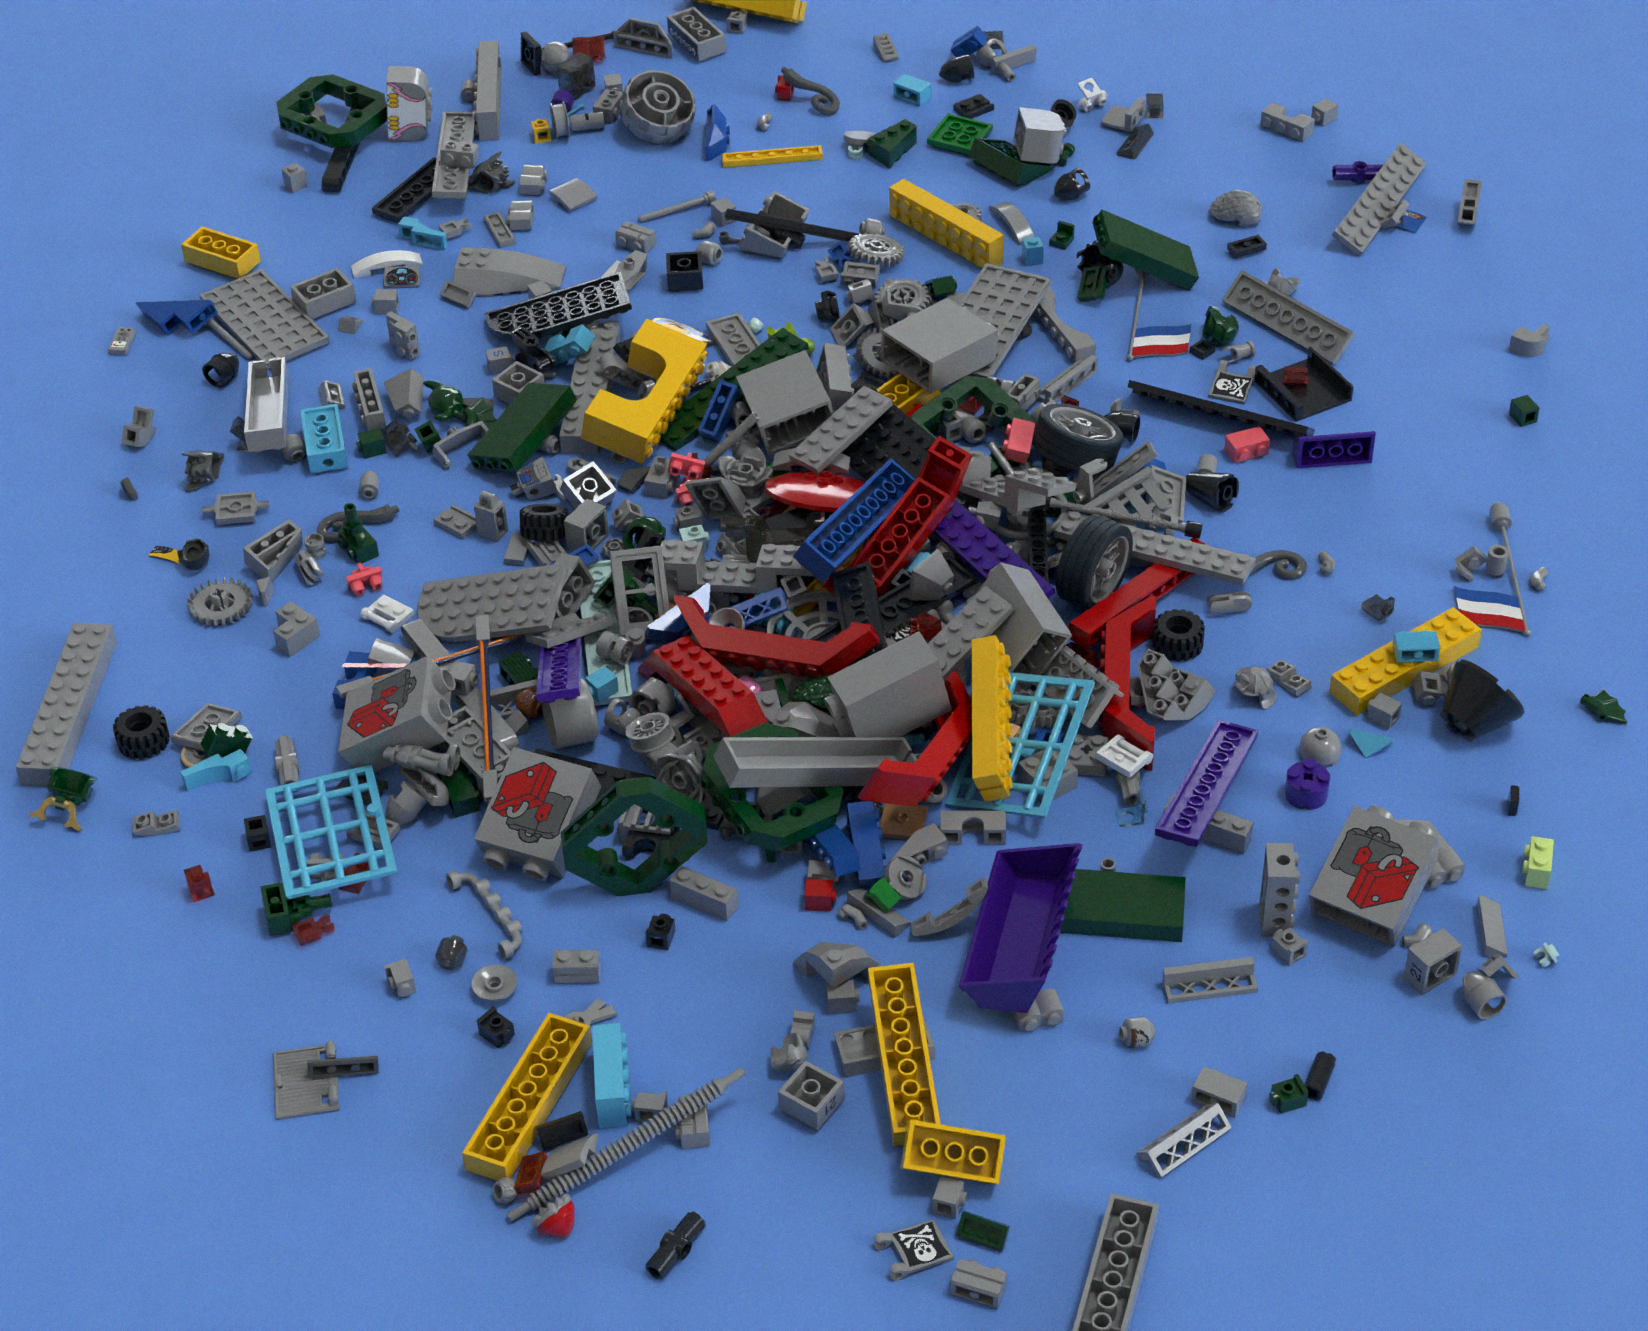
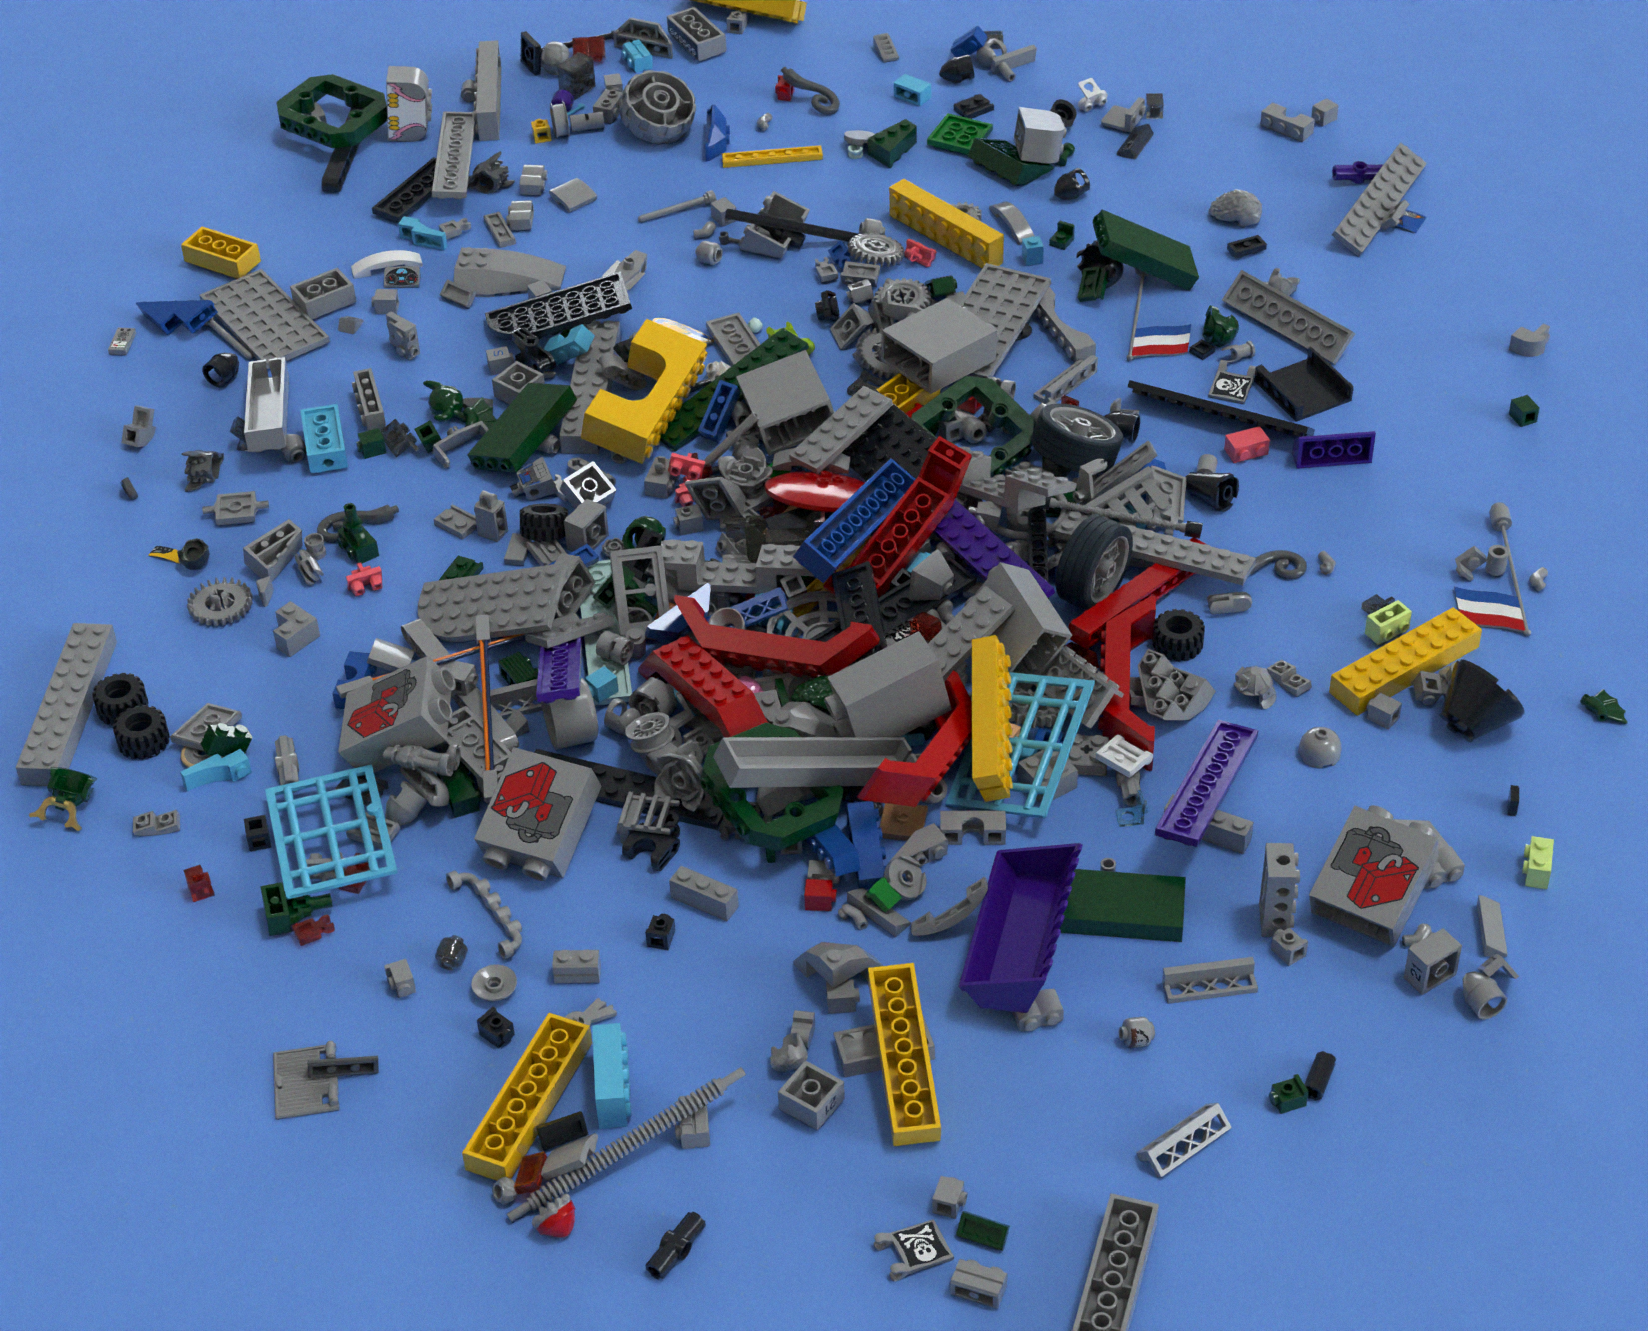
(118, 694): none -> black tyre
(294, 177): light grey brick -> none
(330, 394): light grey slope -> none
(369, 485): light grey brick -> none
(374, 665): sticker -> none
(390, 609): white plate -> none
(406, 392): light grey slope -> none
(459, 154): light grey brick -> none
(462, 568): none -> dark green plate
(528, 705): dark orange head -> none
(598, 819): dark green panel -> none
(626, 514): light grey brick -> none
(633, 478): dark grey slope -> none
(635, 237): light grey brick -> none
(637, 56): none -> medium azure brick
(645, 388): light grey beam -> none
(648, 1105): light grey brick -> none
(684, 271): black brick -> none
(695, 533): light aqua brick -> none
(835, 374): light grey brick -> none
(919, 253): none -> coral hips
(953, 1152): yellow brick -> none
(1000, 459): light grey piece -> none
(1019, 440): coral brick -> none
(1025, 390): light grey brick -> none
(1219, 1088): light grey brick -> none
(1295, 375): clear red piece -> none
(1307, 784): dark purple brick -> none
(1369, 742): medium azure slope -> none
(1388, 622): none -> yellowish green brick
(1416, 646): medium azure brick -> none
(1469, 202): light grey arch -> none
(1549, 953): light aqua plate -> none

